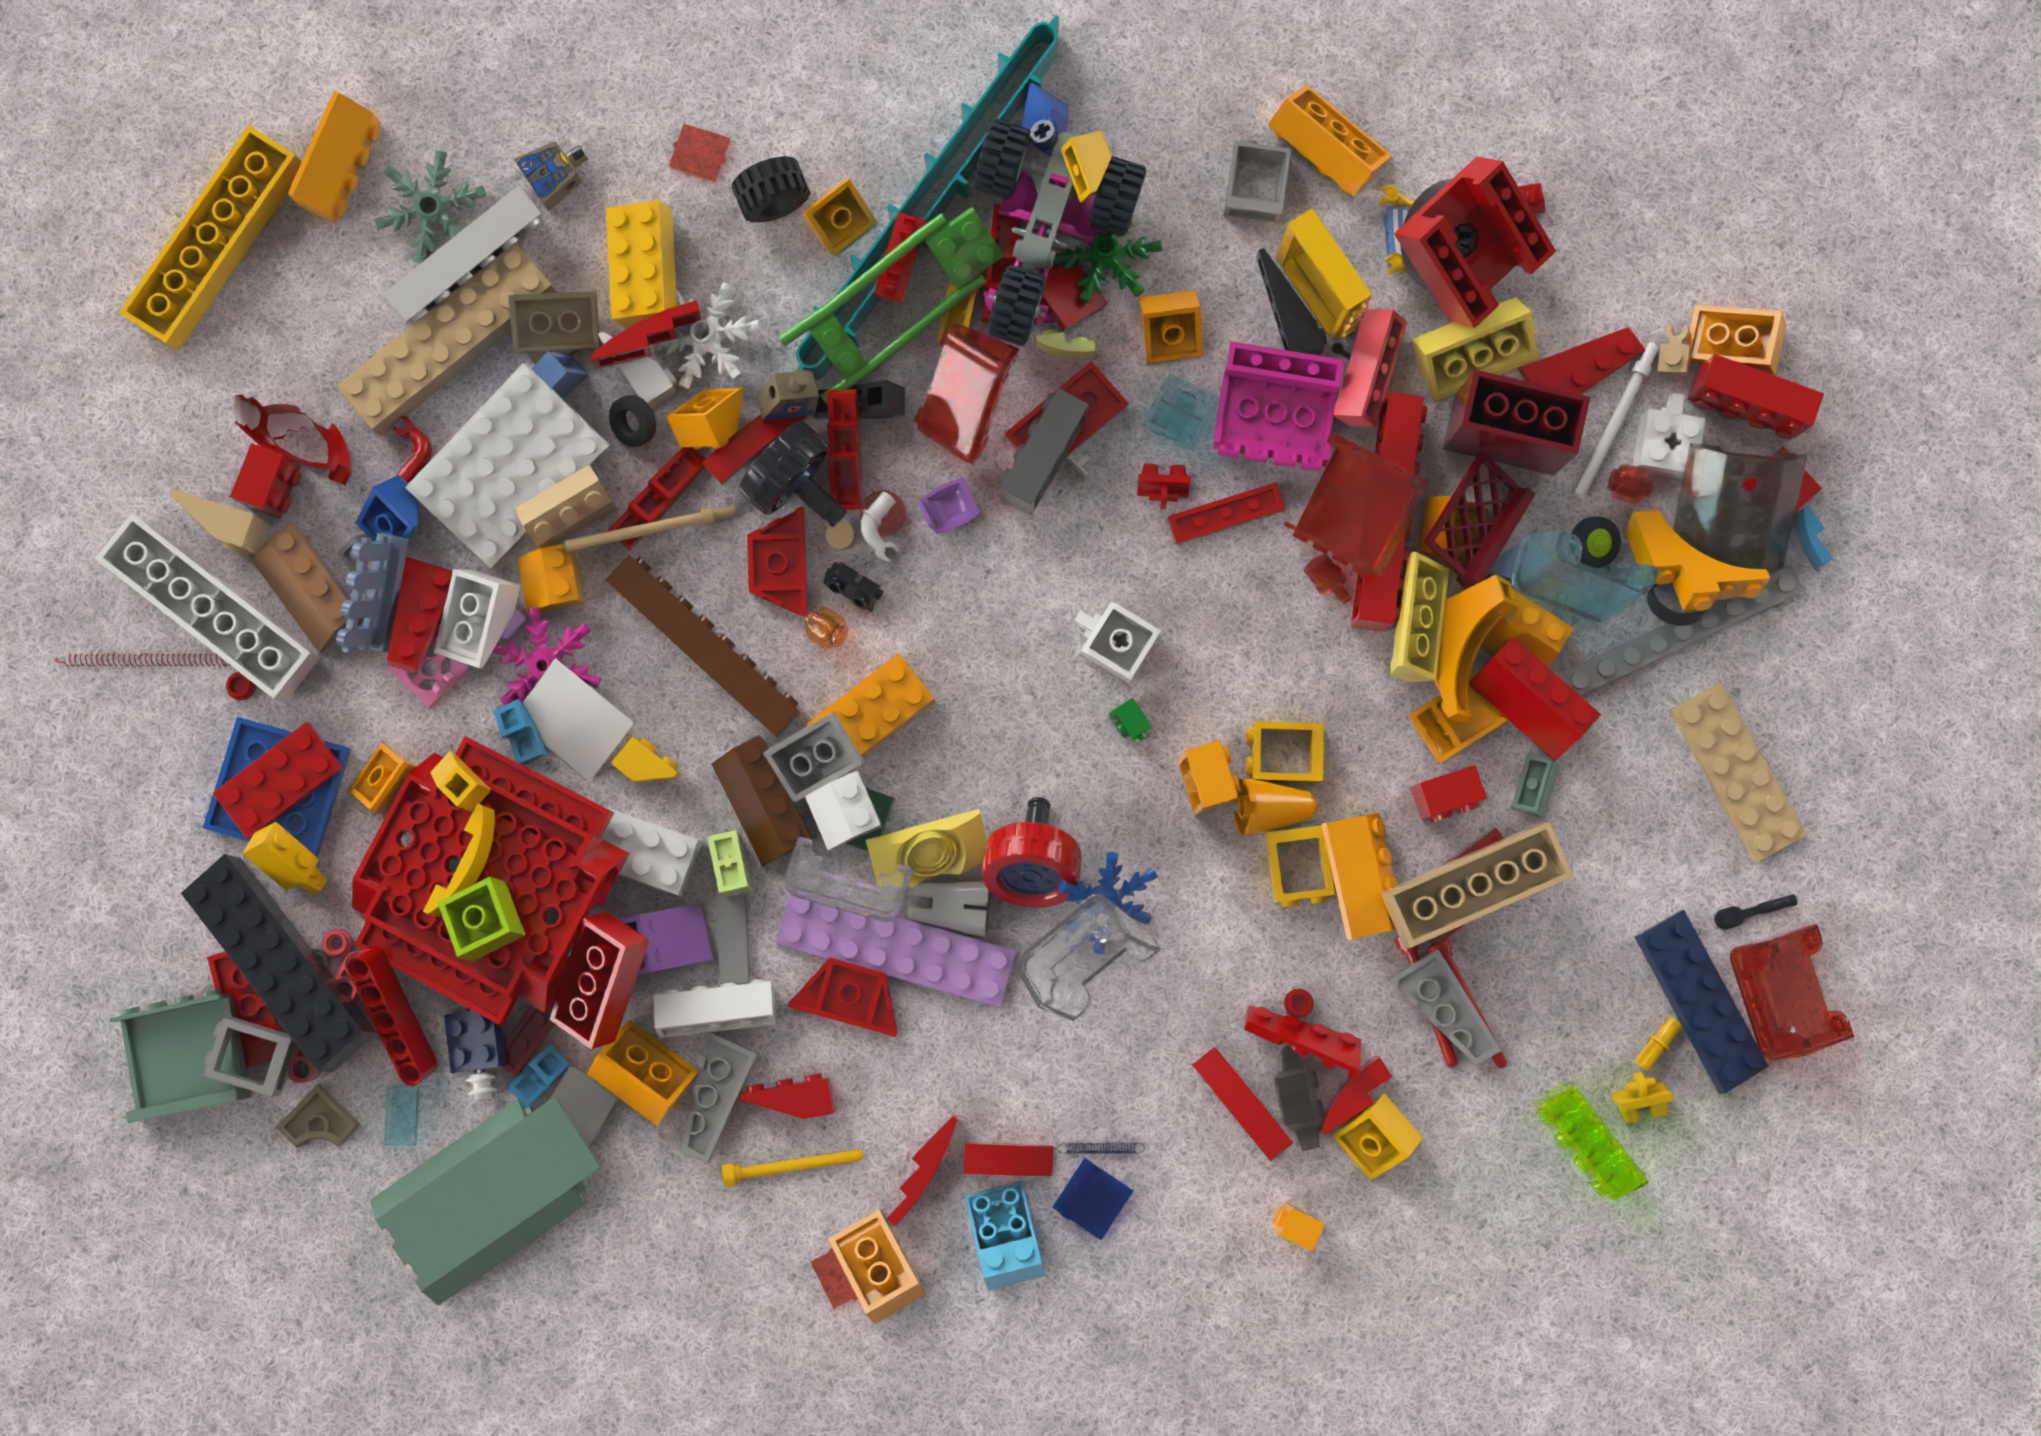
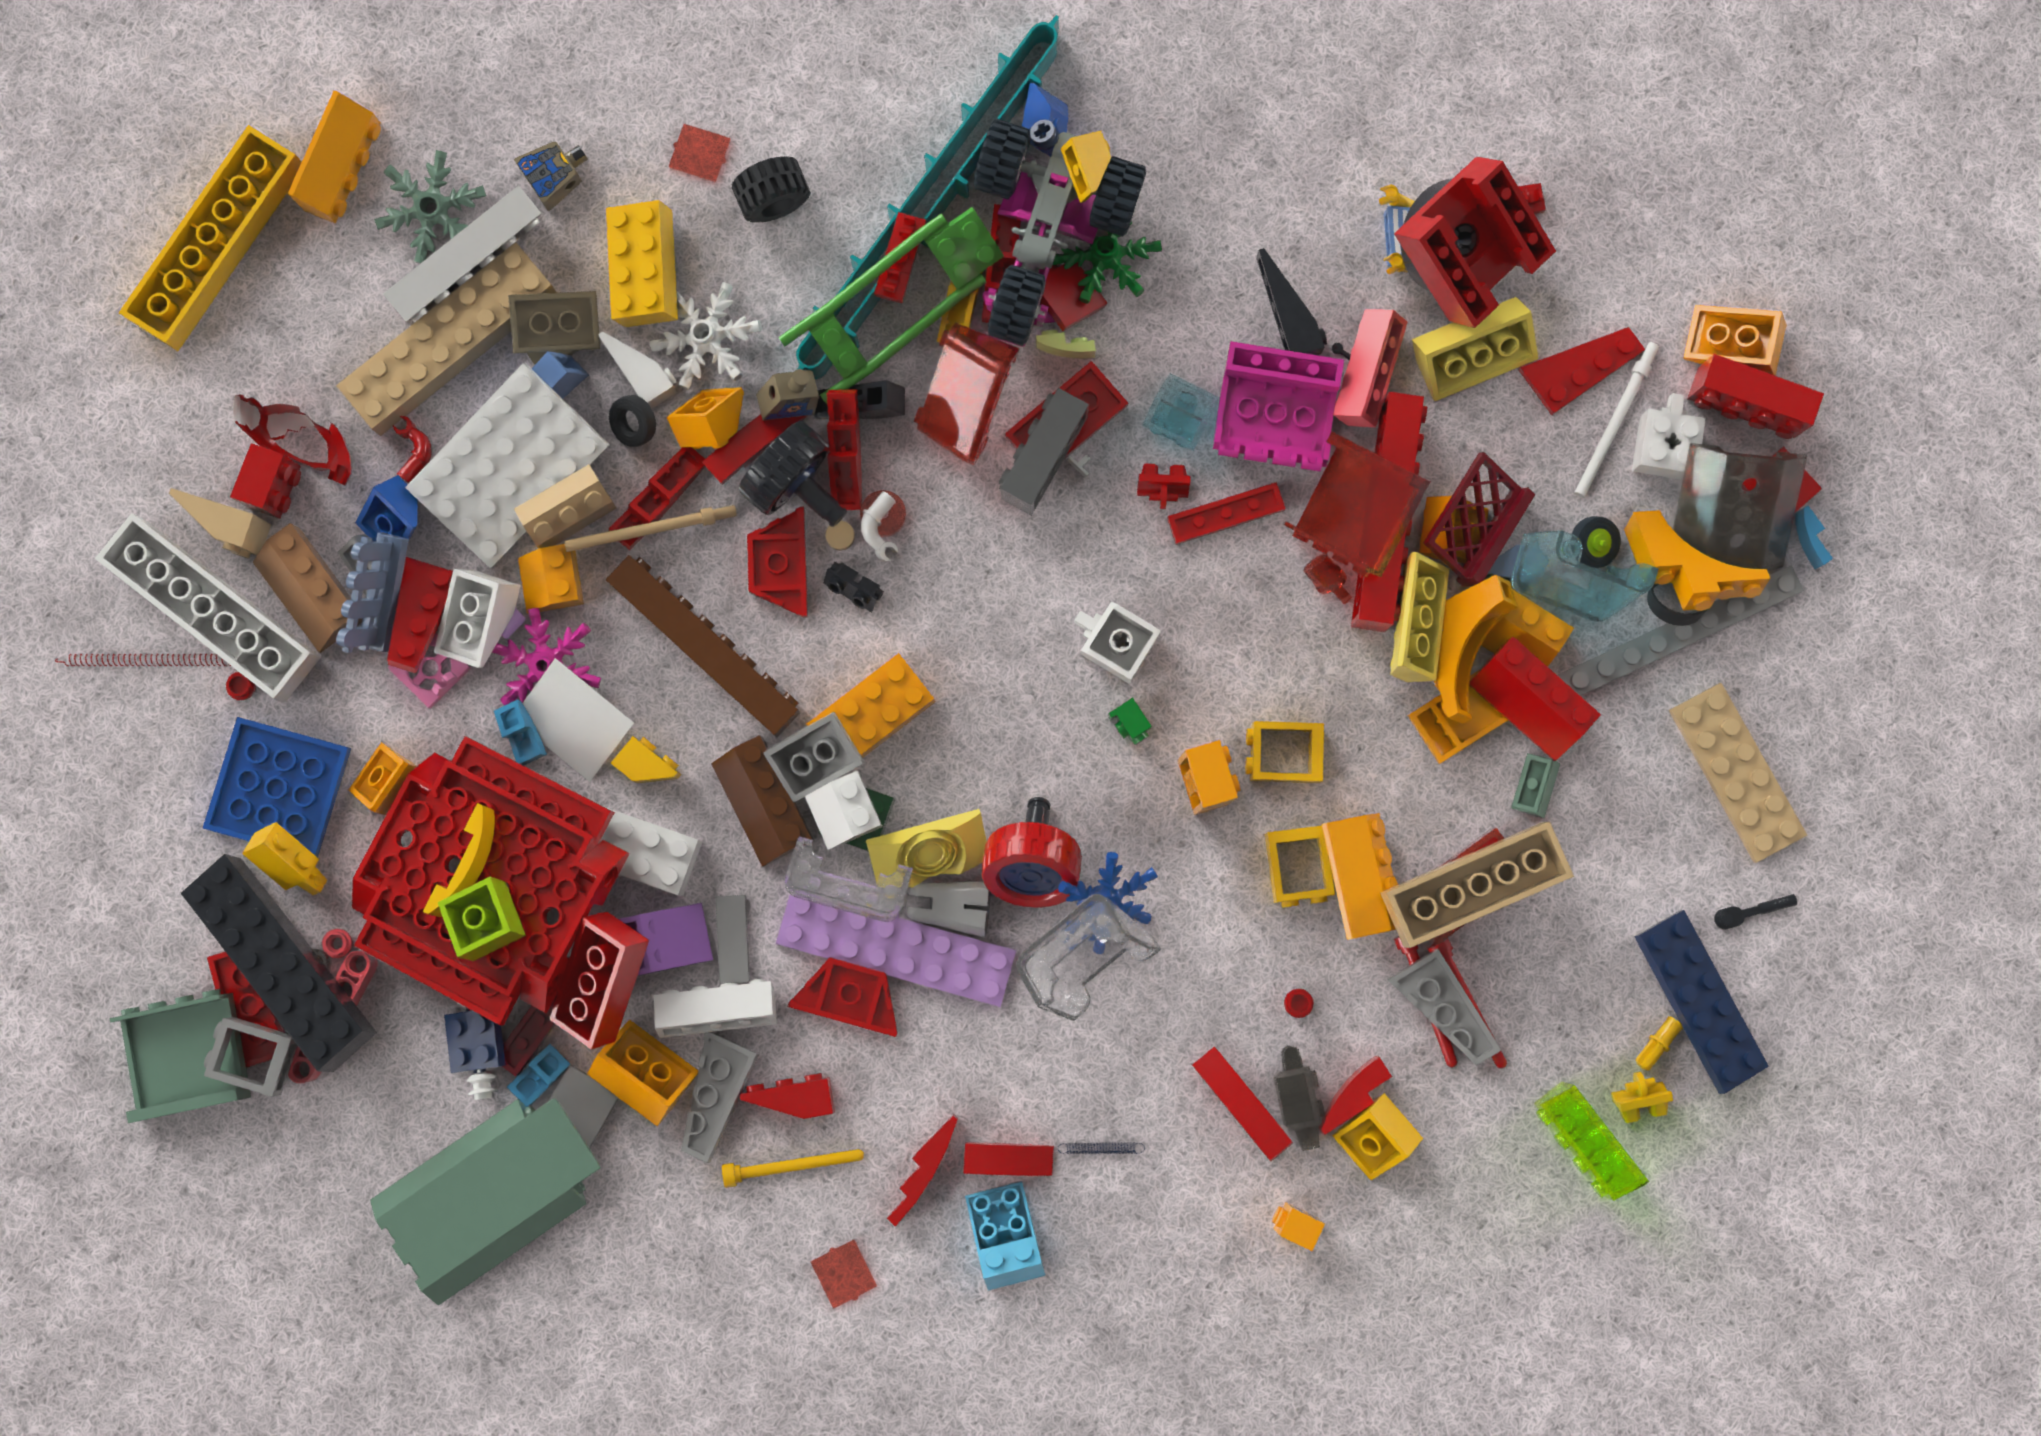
(278, 780): red plate -> none
(318, 1118): dark tan tile -> none
(392, 1015): red beam -> none
(401, 1115): clear light blue plate -> none
(459, 782): yellow slope -> none
(635, 340): red slope -> none
(729, 863): yellowish green hinge -> none
(826, 628): clear orange head -> none
(839, 217): light orange slope -> none
(876, 1267): light orange slope -> none
(949, 506): medium lavender piece -> none
(1092, 1198): clear blue hinge -> none
(1171, 326): light orange slope -> none
(1254, 208): light grey window -> none
(1270, 806): light orange cone -> none
(1305, 1038): red wing -> none
(1323, 275): yellow window -> none
(1329, 140): light orange slope -> none
(1448, 792): red brick -> none
(1516, 422): dark red brick -> none
(1629, 483): clear red head -> none
(1675, 356): tan plate -> none
(1786, 996): clear red windscreen -> none

